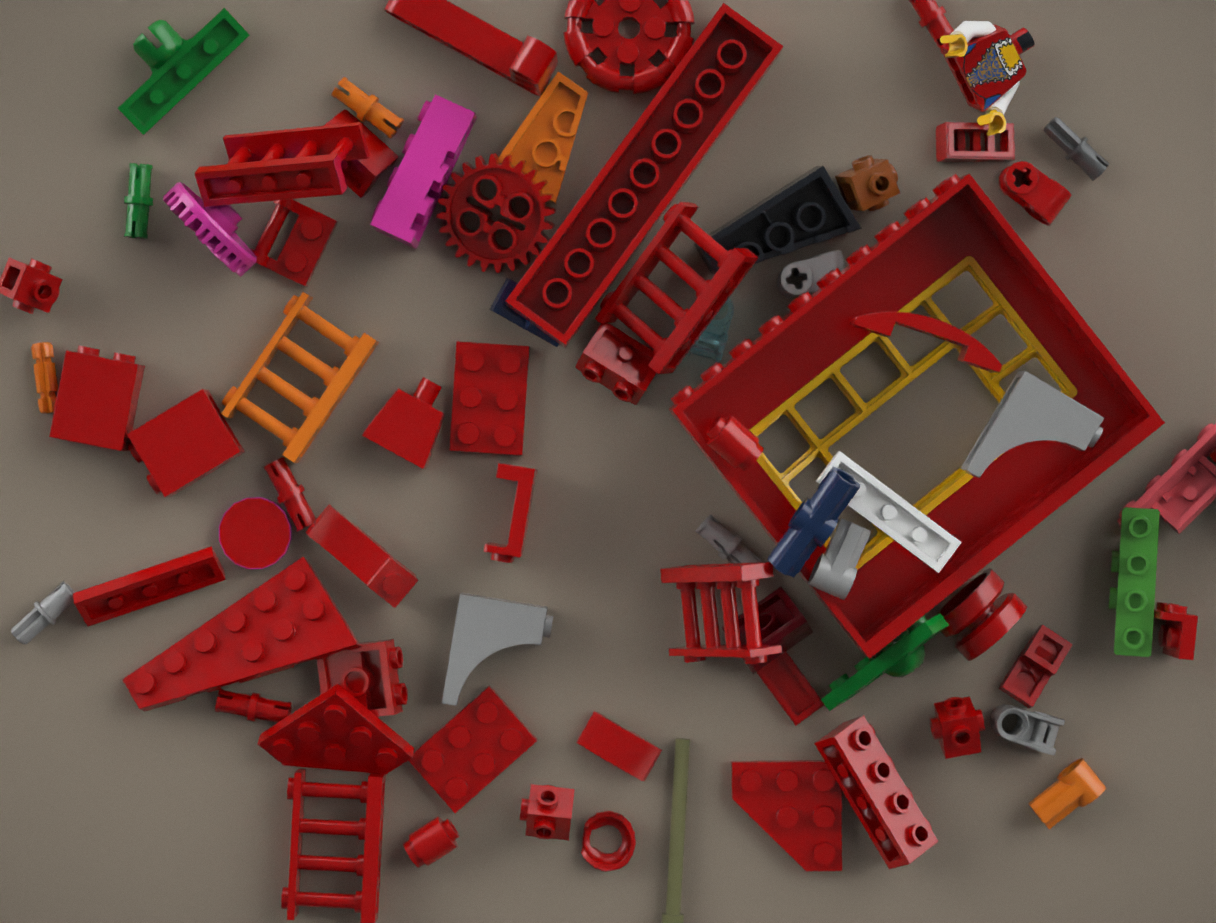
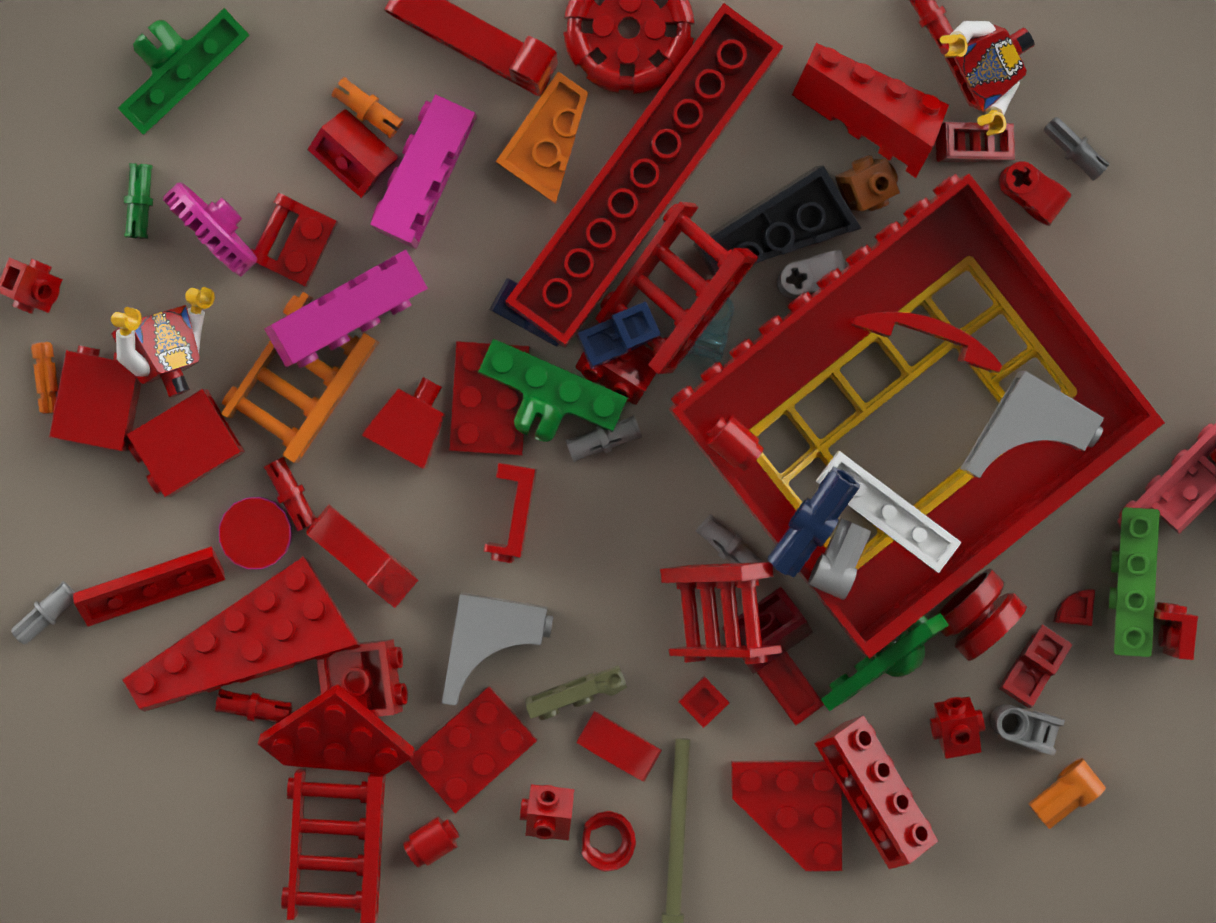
(162, 342): none -> torso
(282, 165): red fence -> none
(346, 309): none -> dark pink wedge
(482, 243): red gear -> none
(549, 392): none -> green plate
(576, 692): none -> olive hinge
(602, 439): none -> light grey pin
(618, 335): none -> dark blue slope
(703, 701): none -> red plate
(872, 106): none -> red wedge
(1077, 608): none -> red tile

